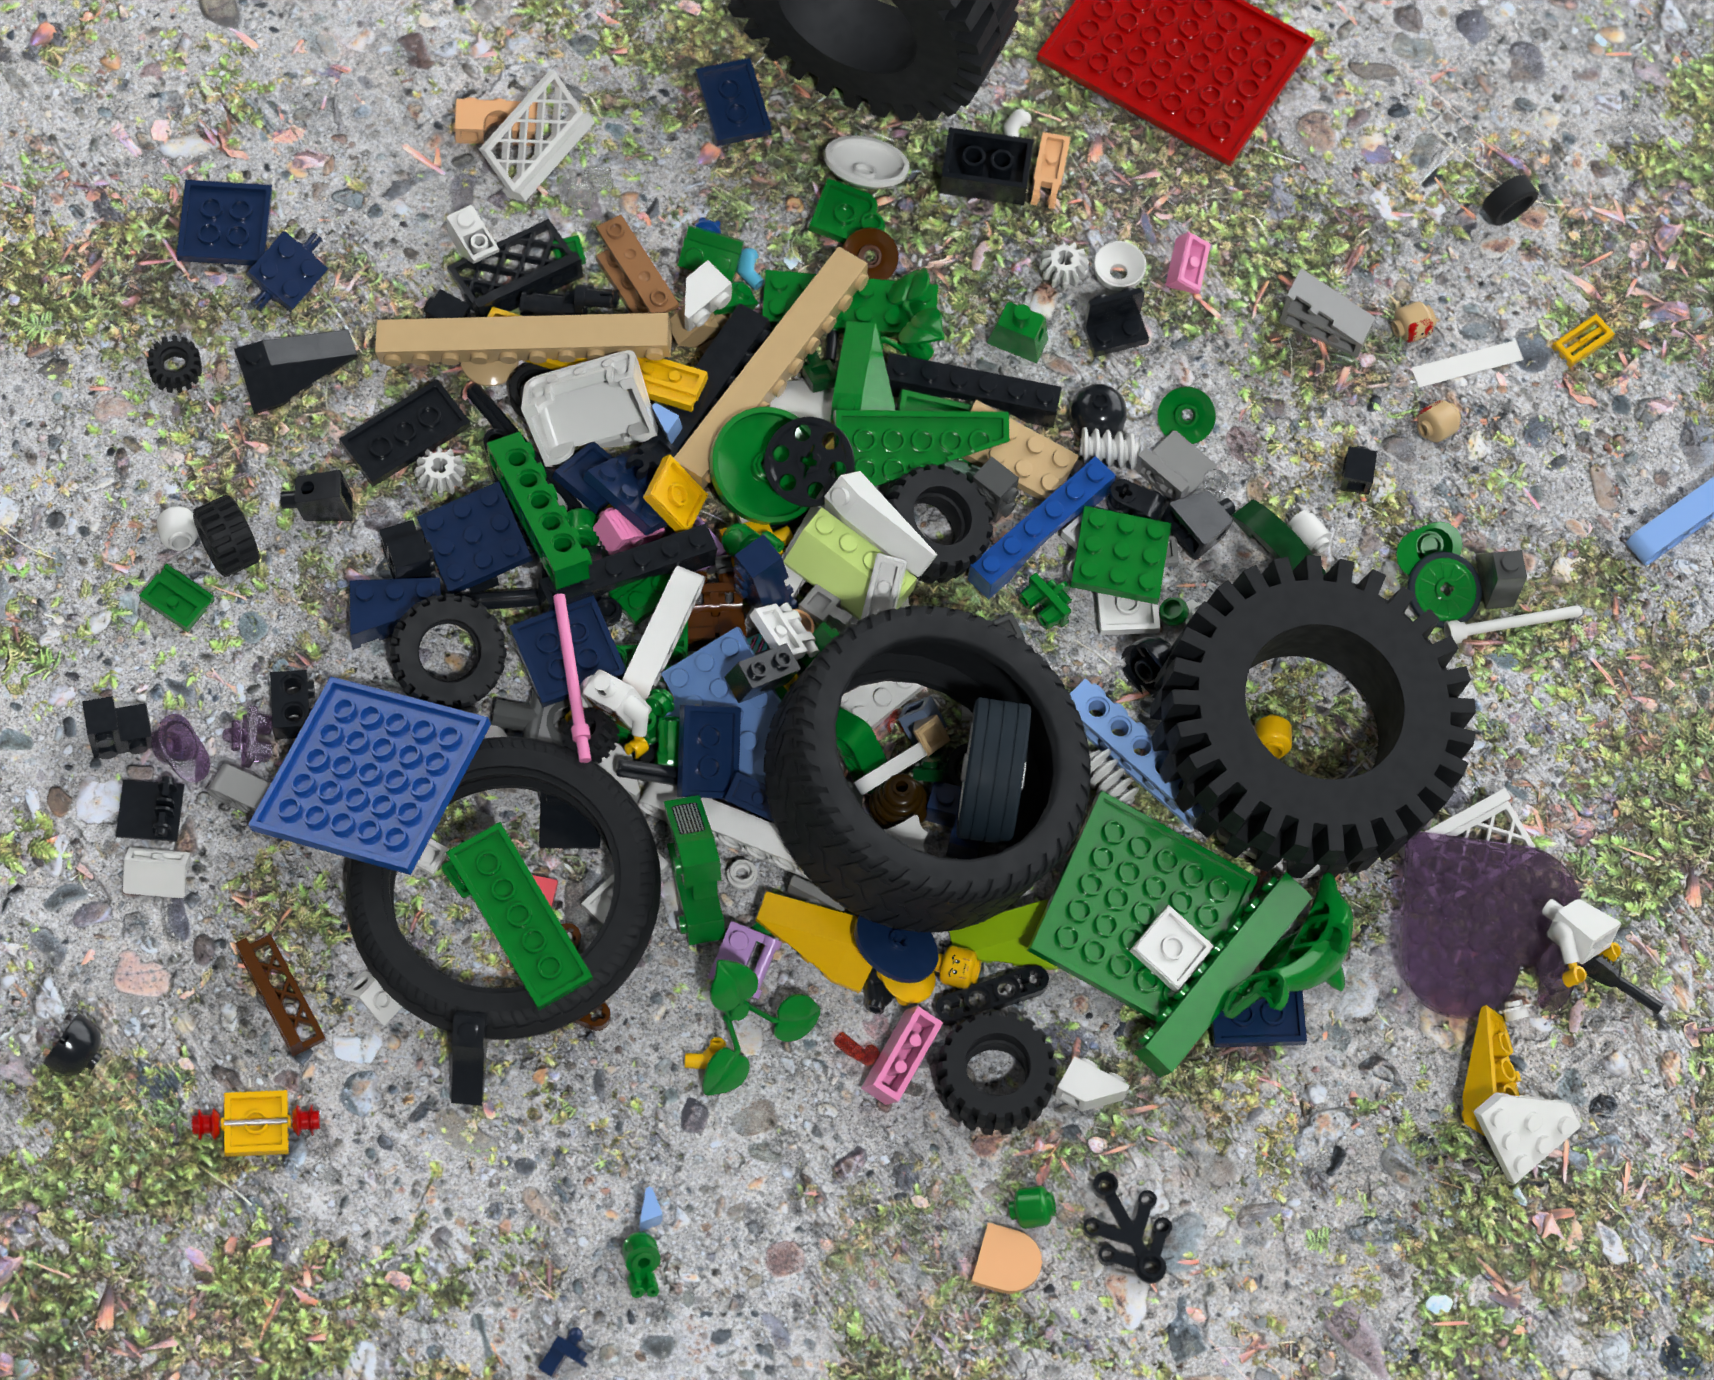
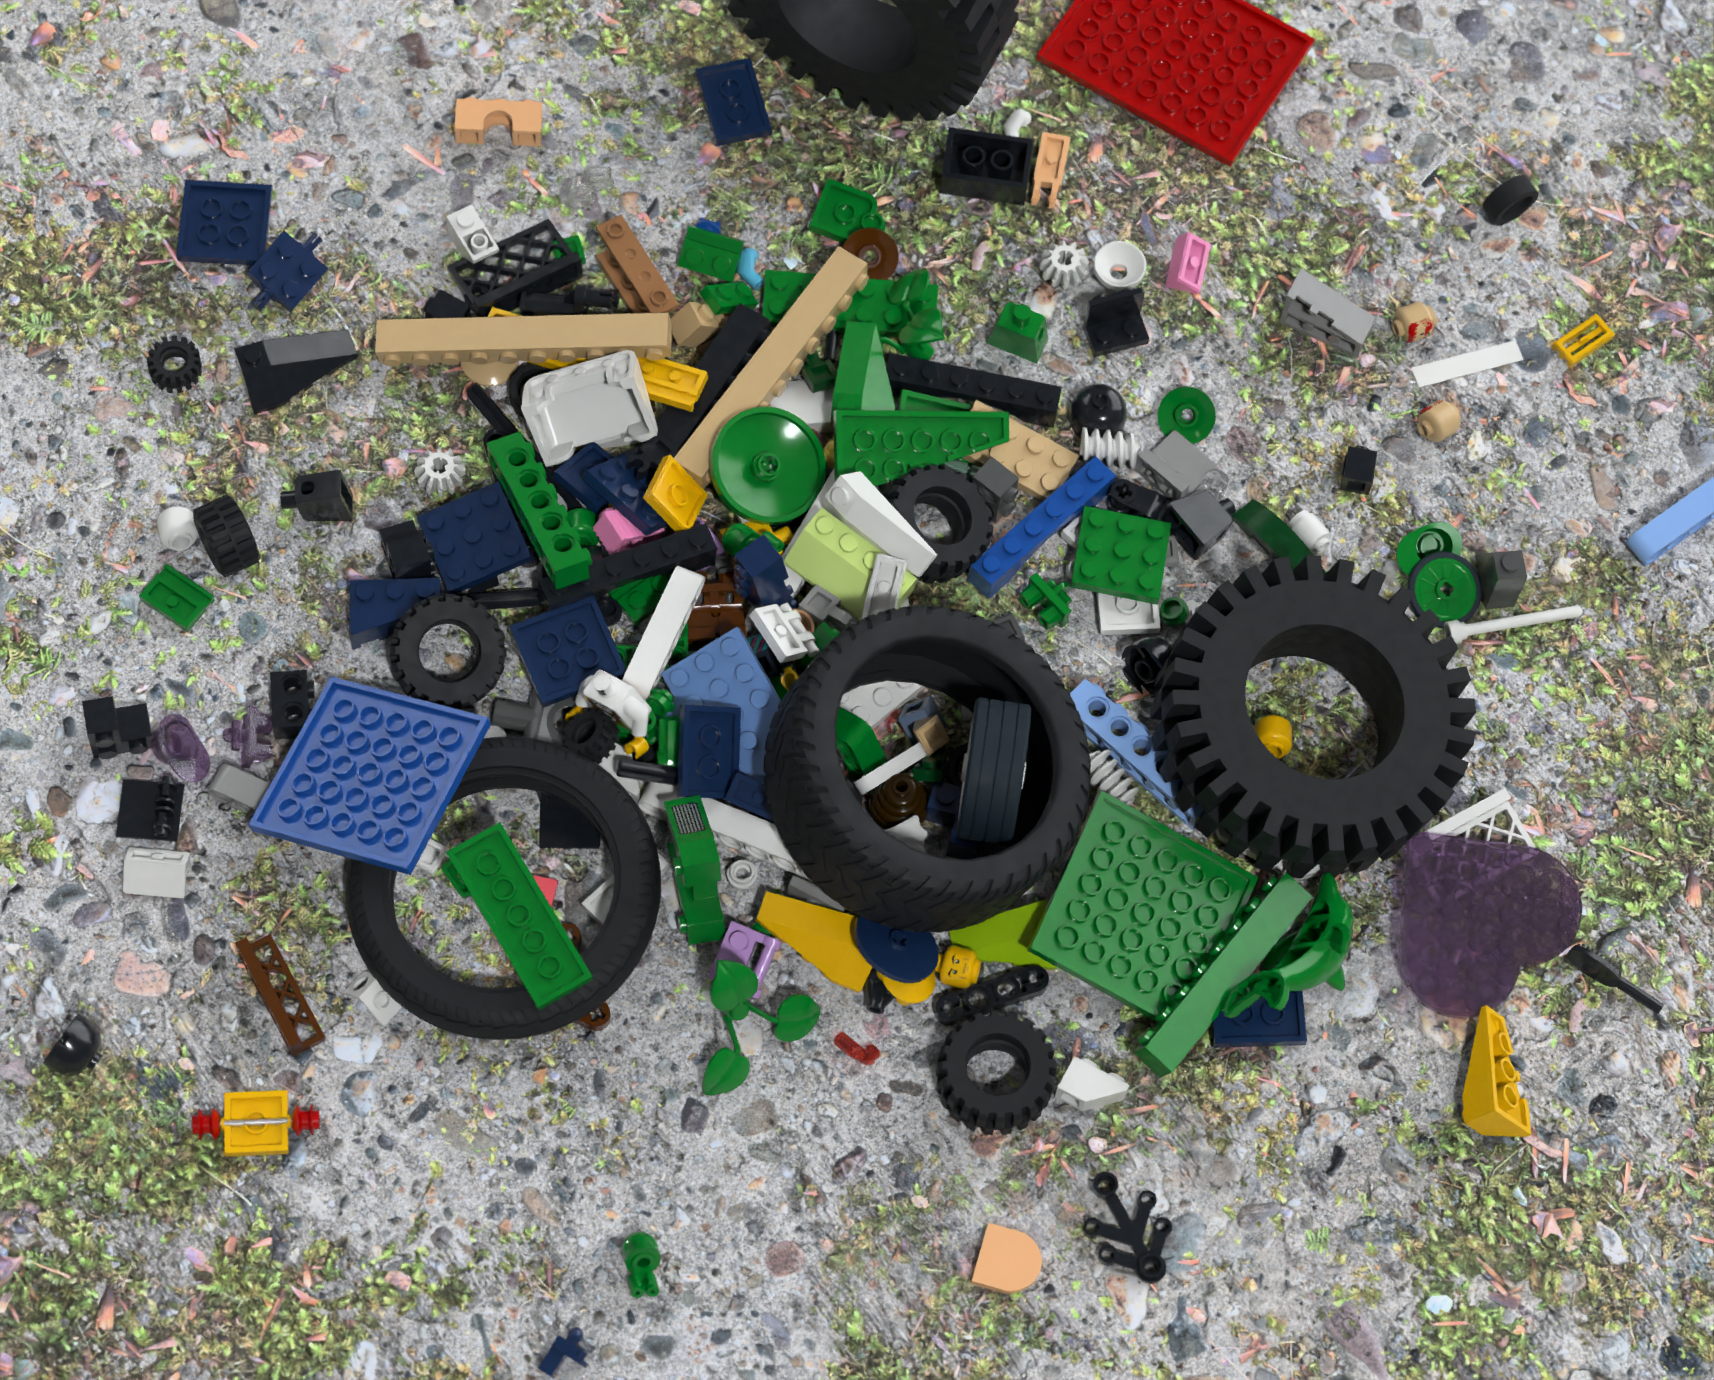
(404, 432): black plate -> none
(469, 1057): black slope -> none
(547, 155): white fence -> none
(579, 730): bright pink bar -> none
(651, 1211): light blue slope -> none
(668, 421): light blue slope -> none
(700, 1060): yellow arm -> none
(705, 292): white slope -> none
(762, 673): black brick -> none
(798, 451): black wedge -> none
(866, 162): white dish -> none
(901, 1055): bright pink brick -> none
(1032, 1207): green head -> none
(1171, 948): white plate -> none
(1515, 1010): white plate -> none
(1524, 1130): white plate -> none
(1550, 967): clear purple piece -> none
(1581, 935): white torso -> none

